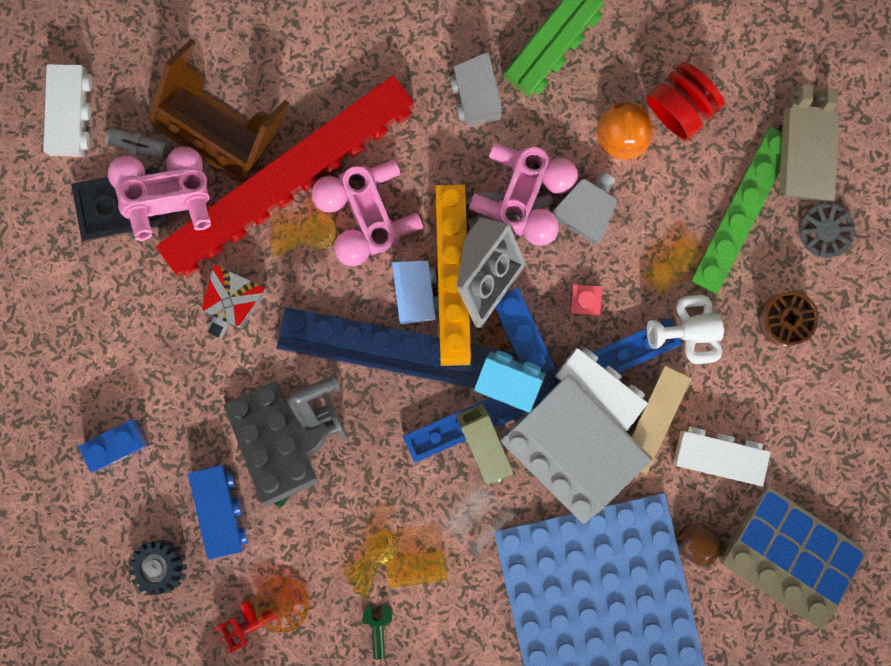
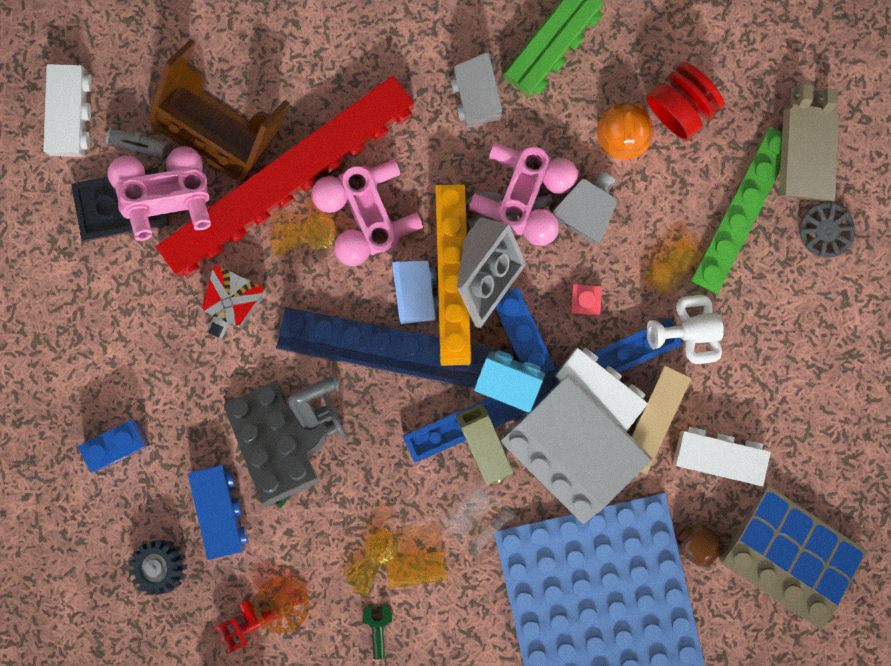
(795, 305): reddish brown wheel -> none

